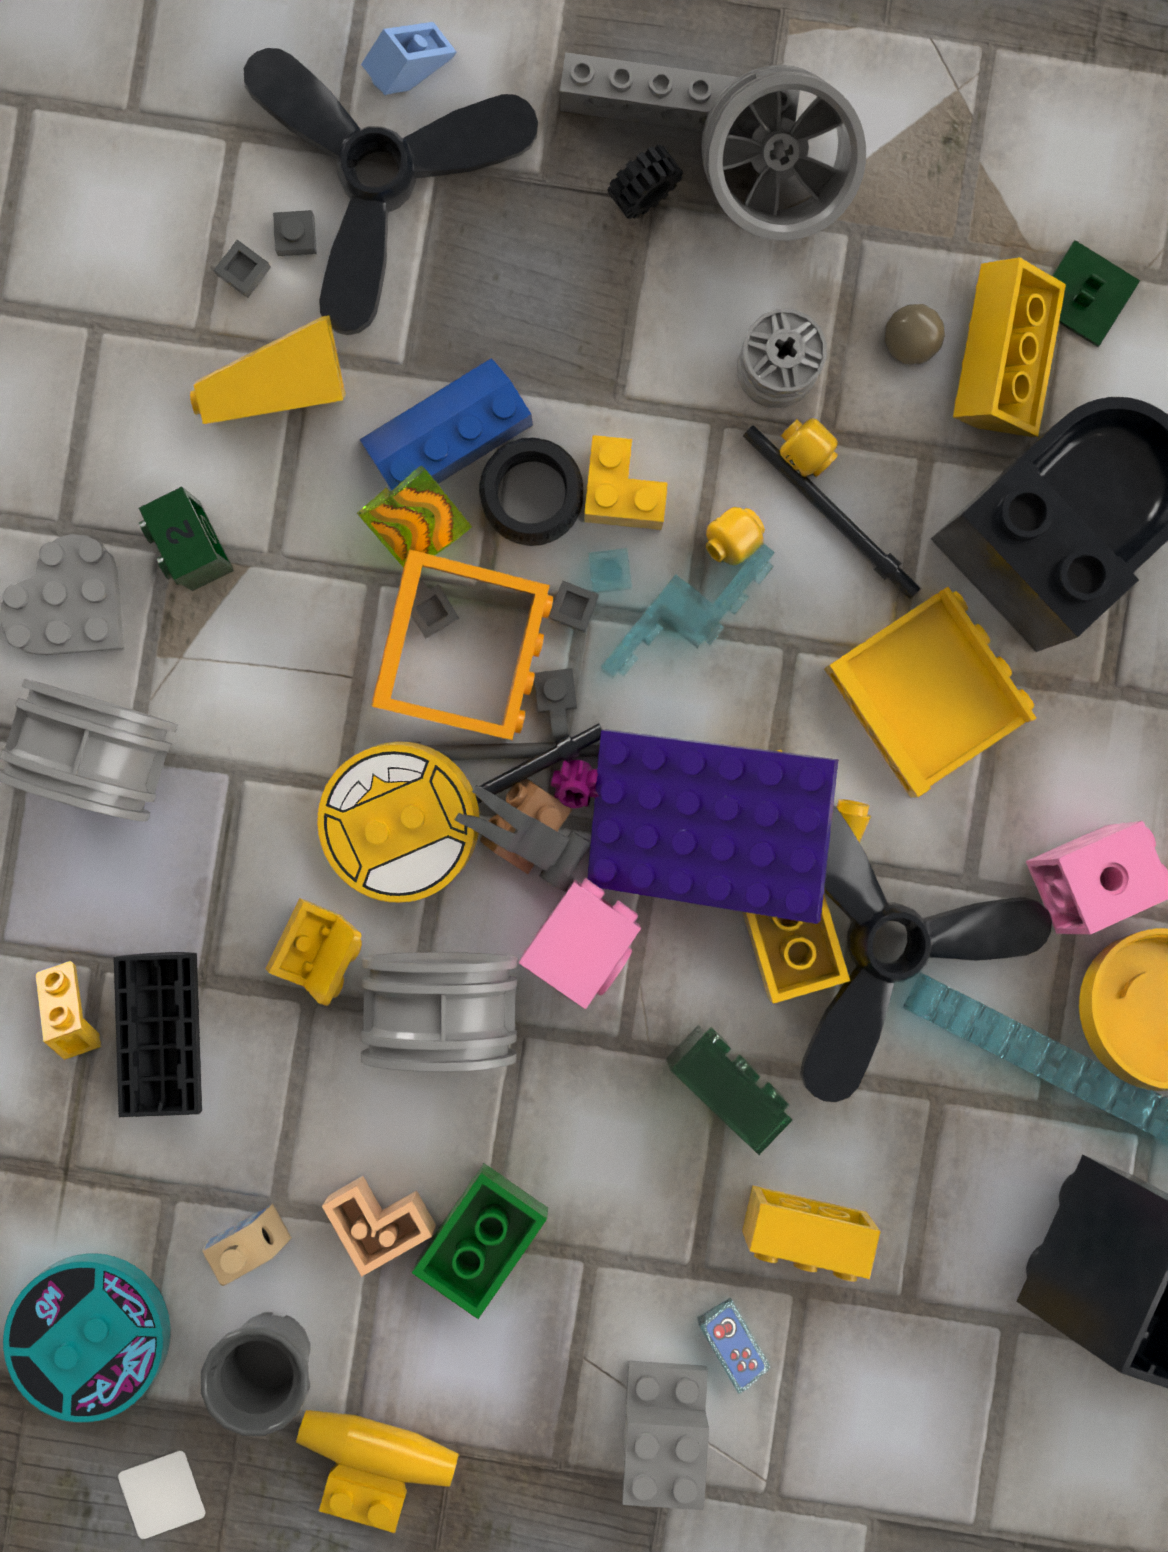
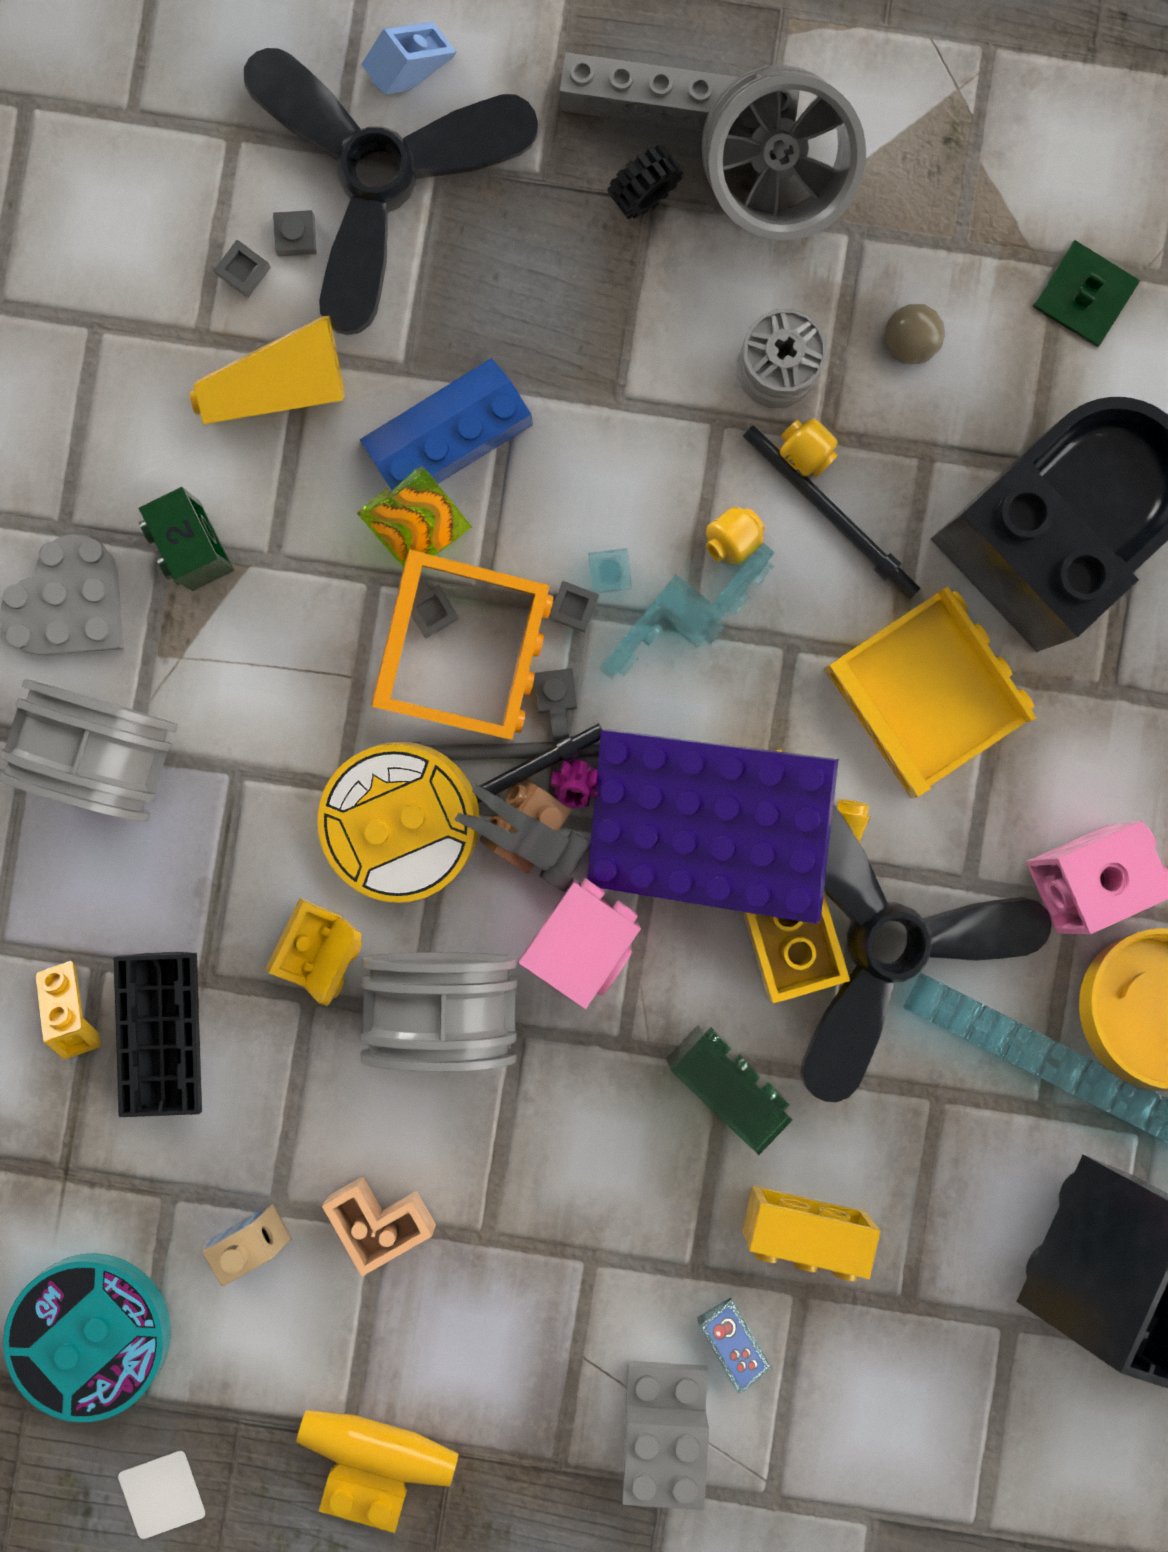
(257, 1375): dark grey piece -> none
(480, 1241): green brick -> none
(524, 451): black tyre -> none
(614, 497): yellow brick -> none
(1009, 348): yellow slope -> none

